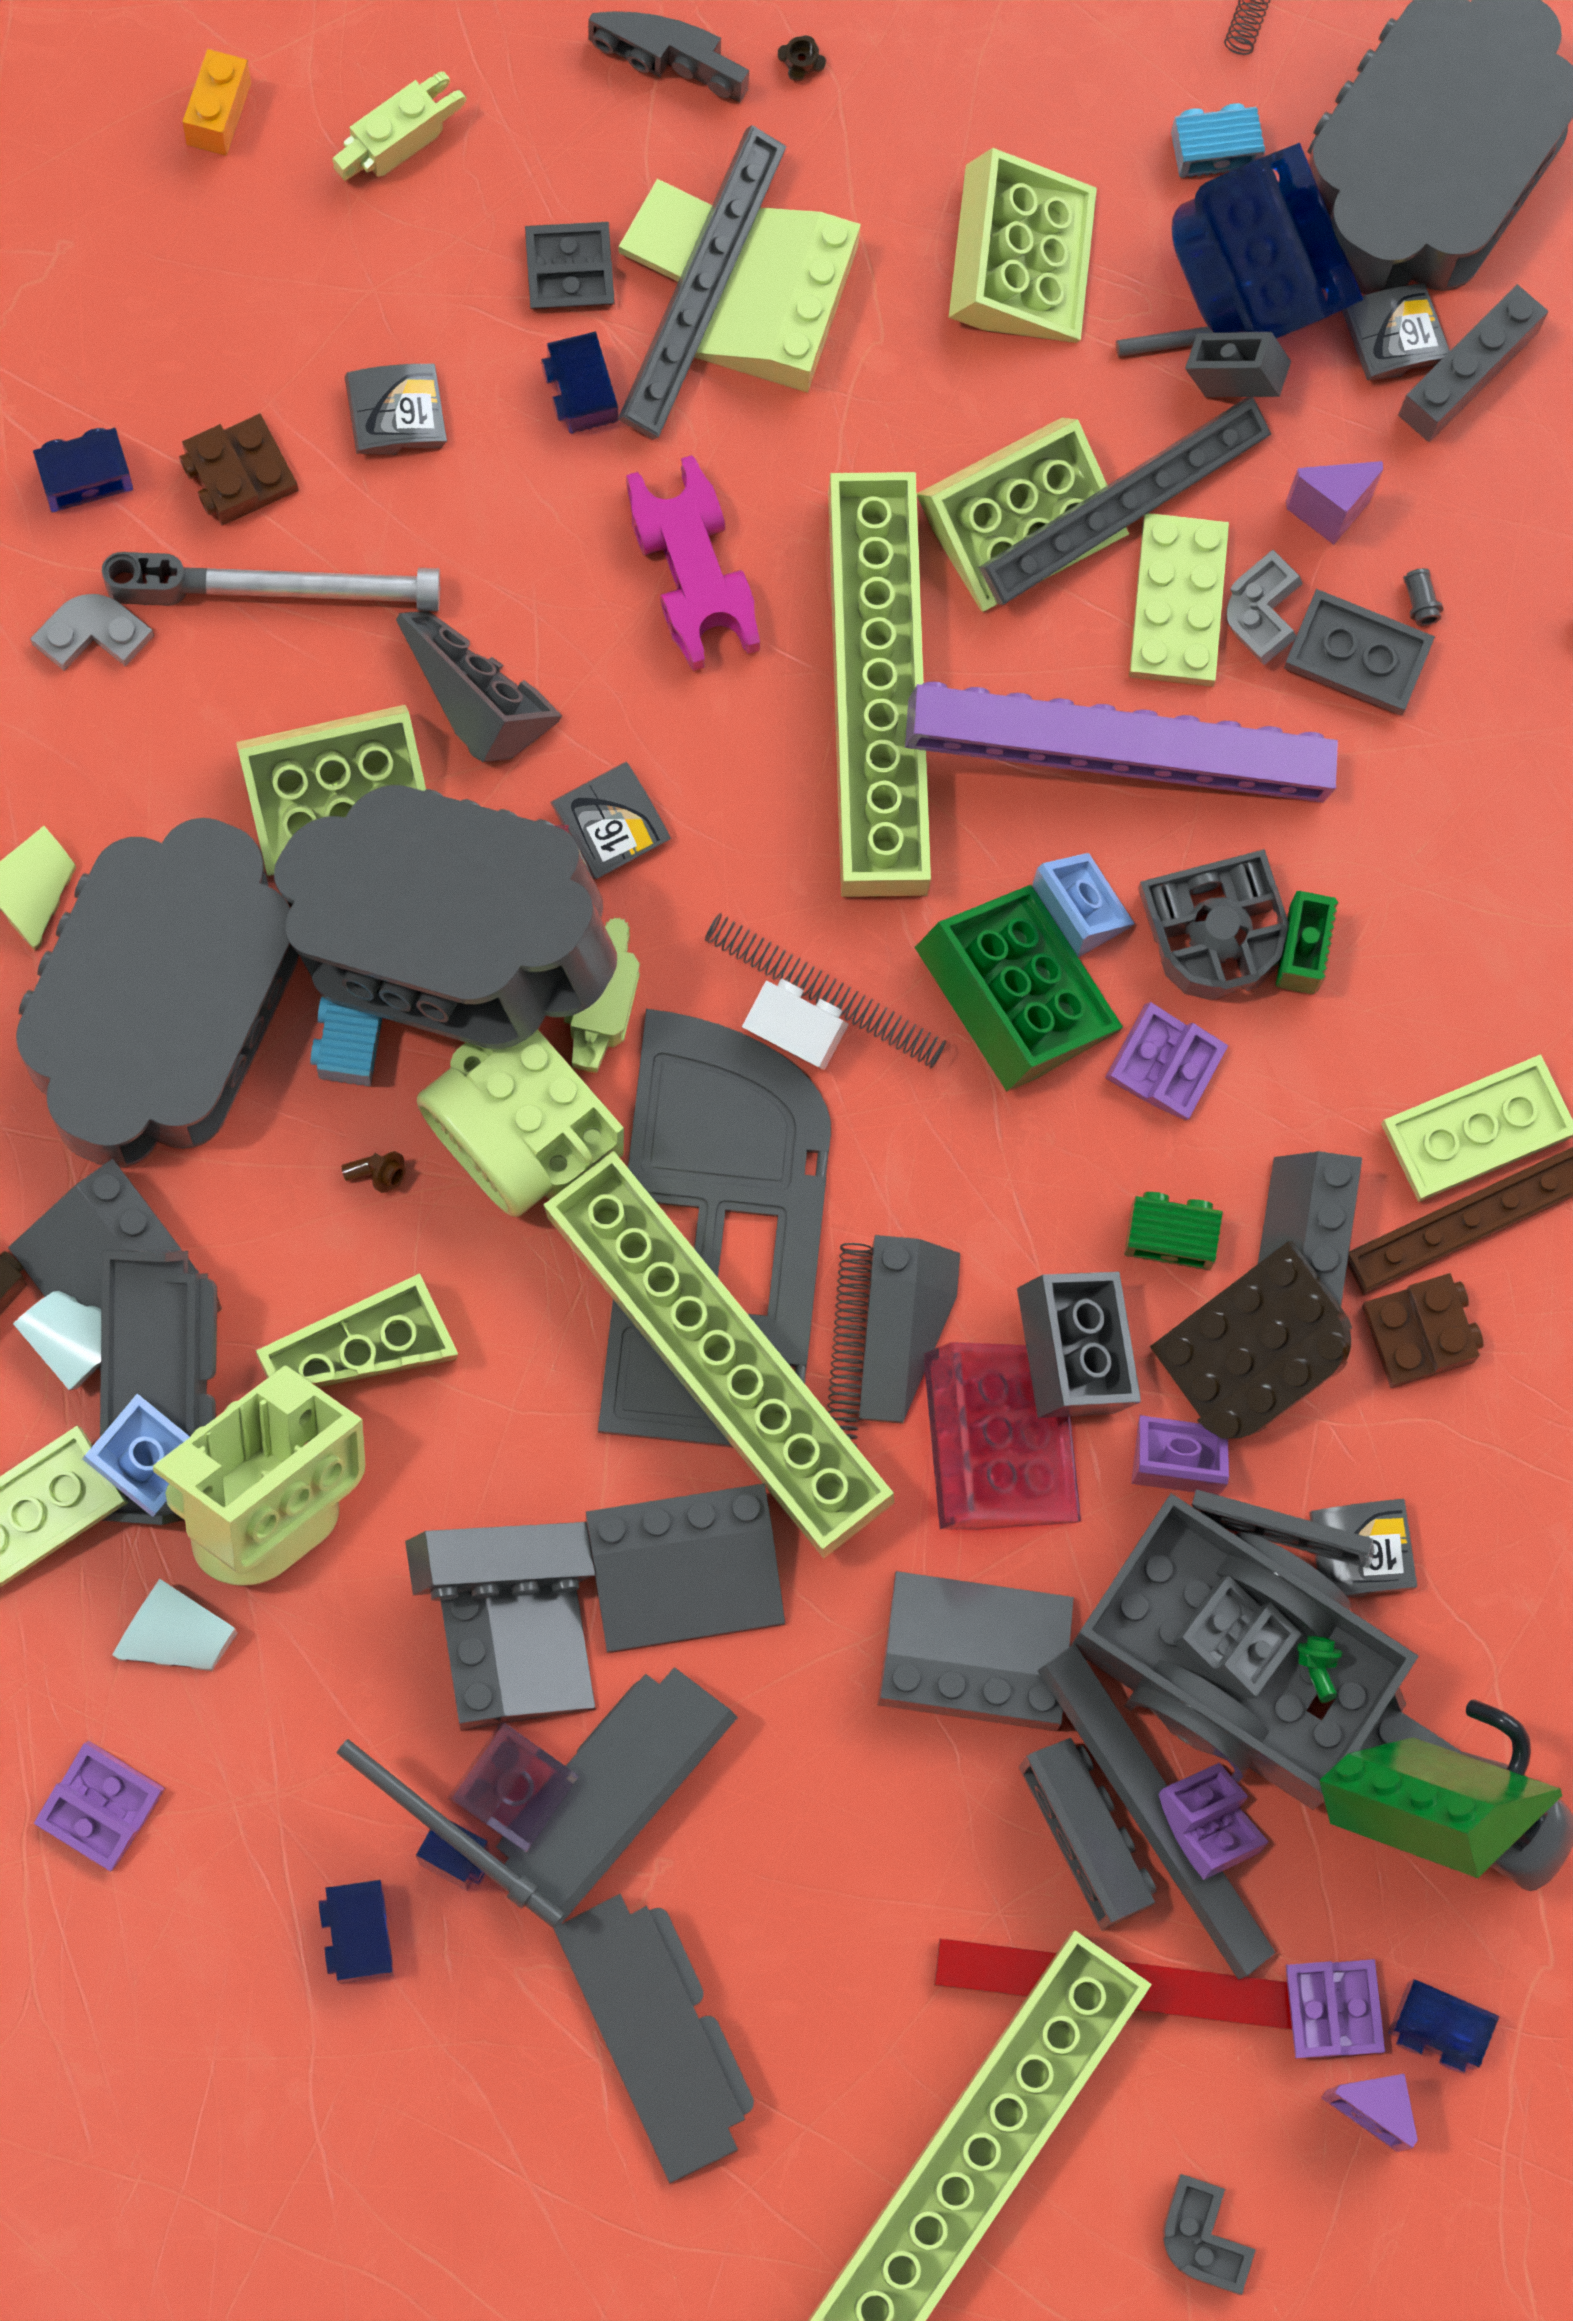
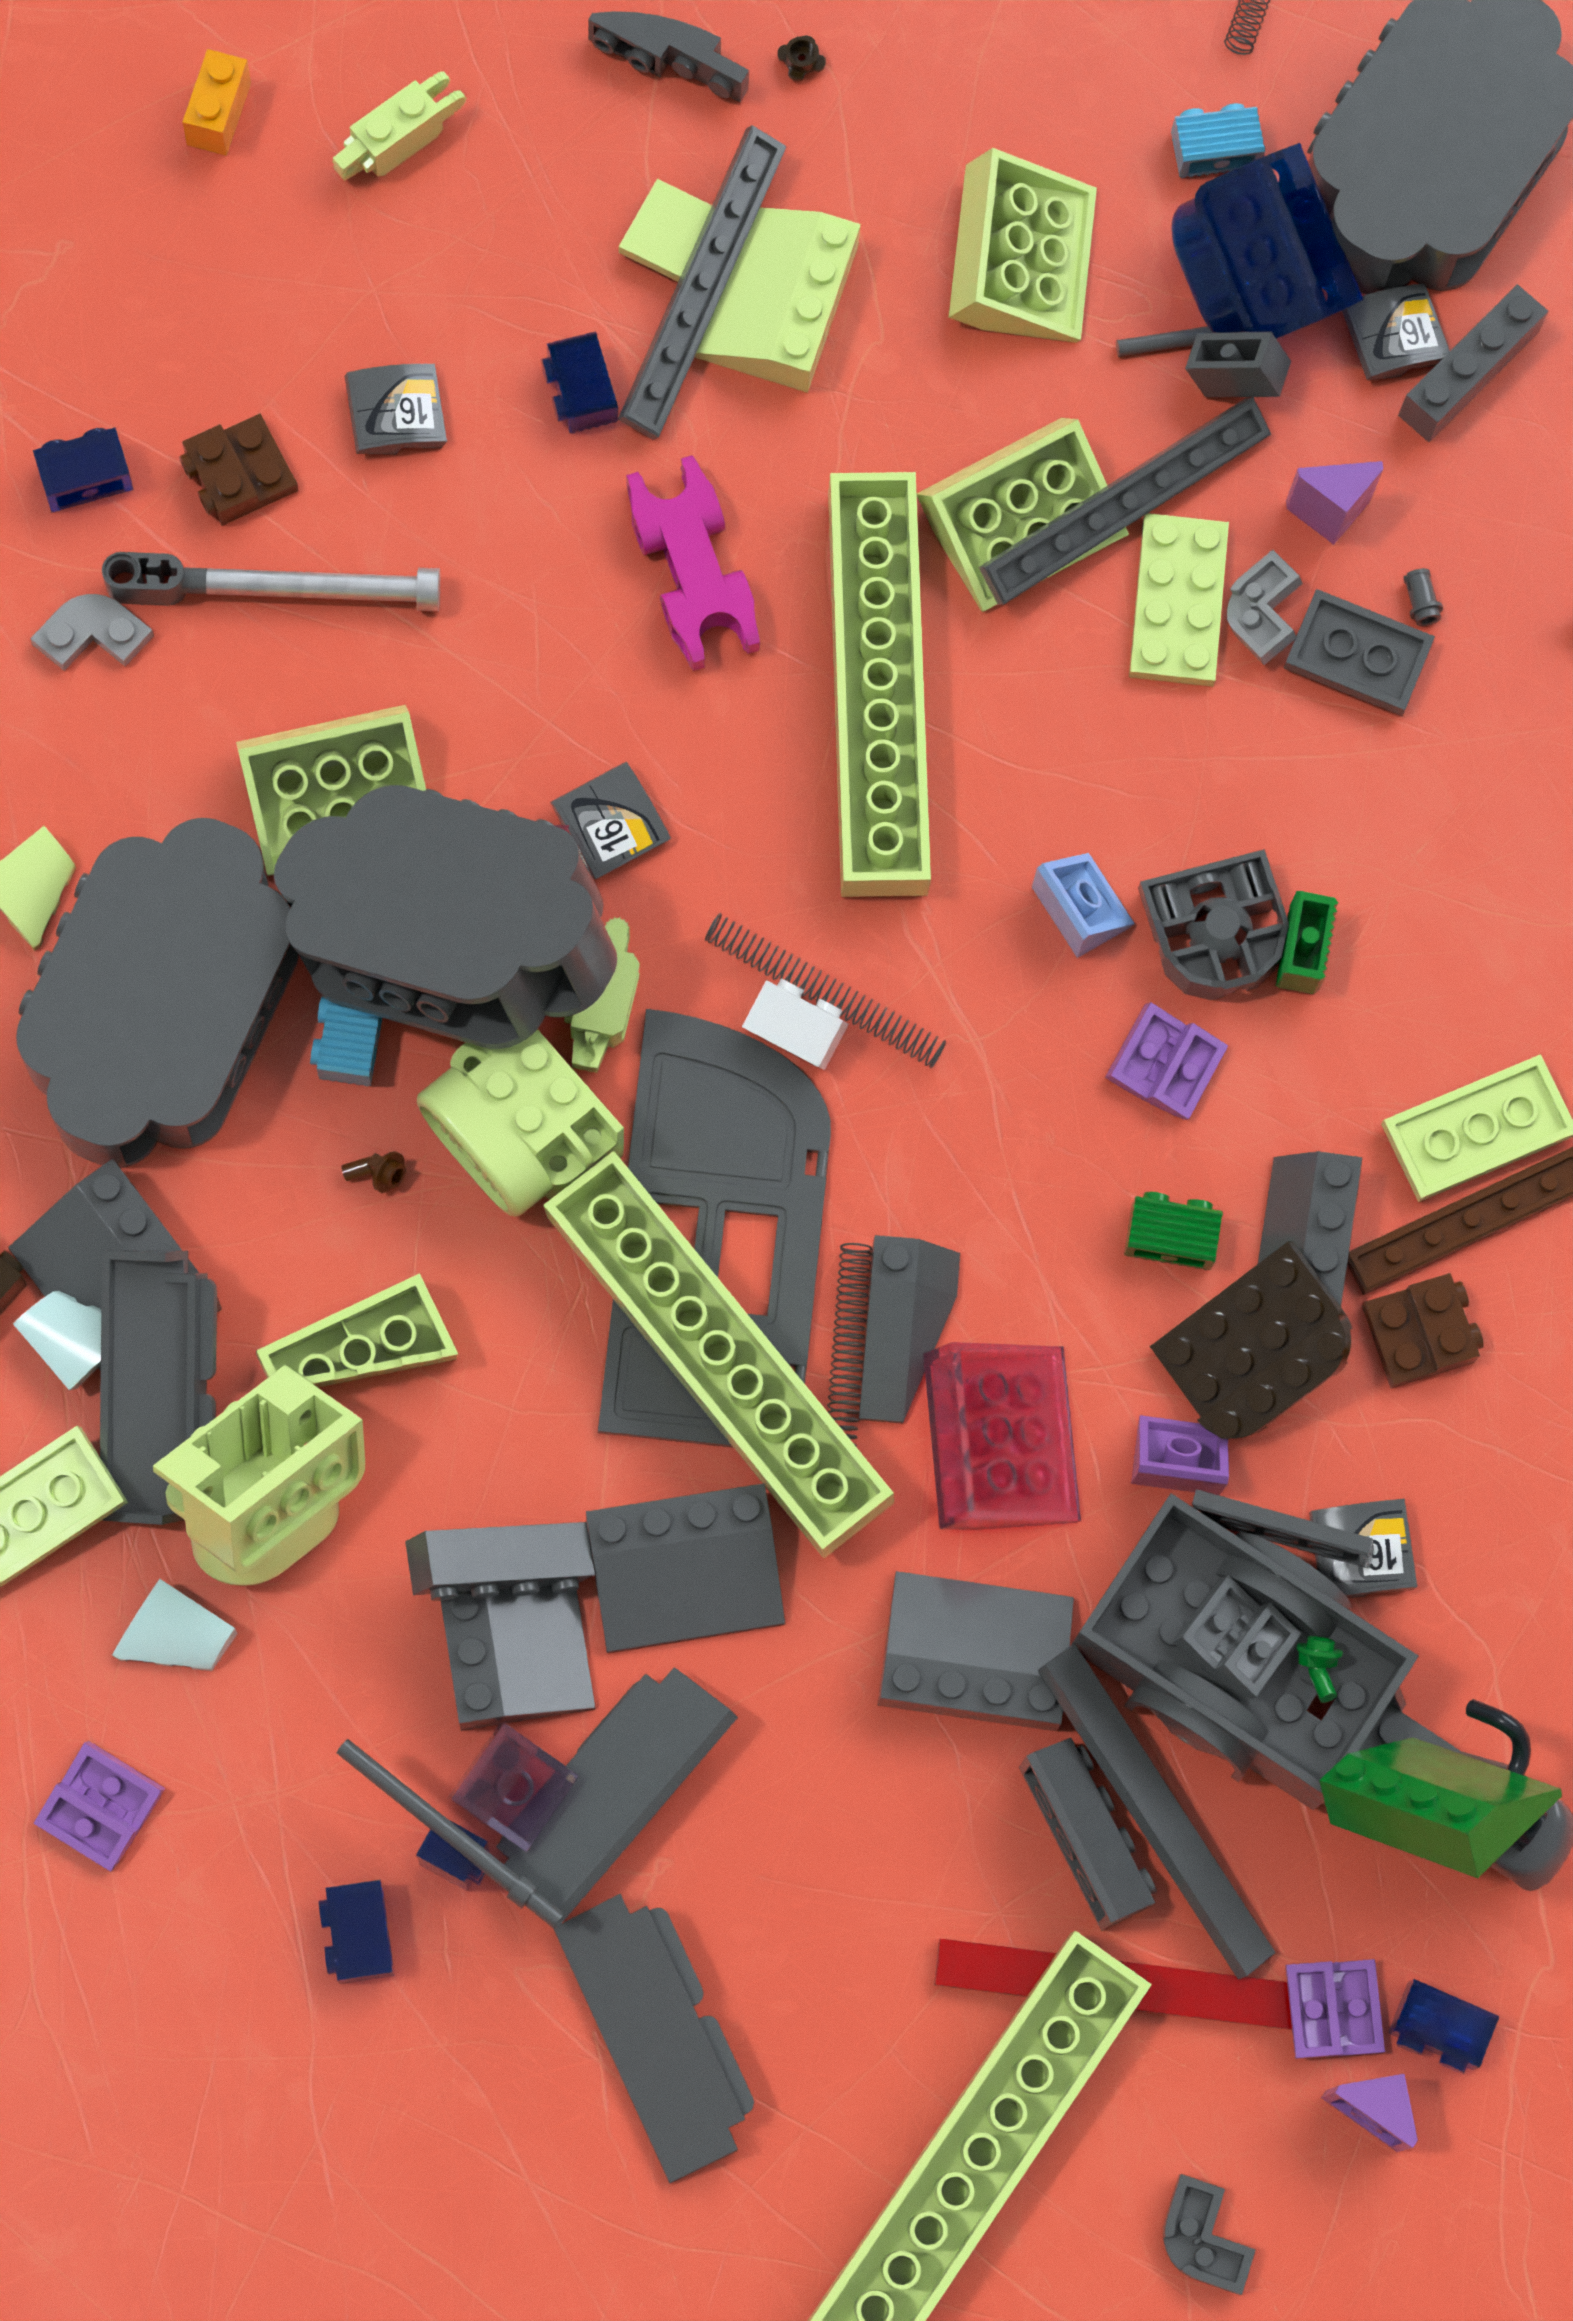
(131, 1449): light blue slope -> none
(480, 702): dark grey wedge -> none
(569, 265): dark grey slope -> none
(1017, 986): green slope -> none
(1078, 1344): dark grey brick -> none
(1121, 742): medium lavender brick -> none
(1209, 1821): medium lavender slope -> none

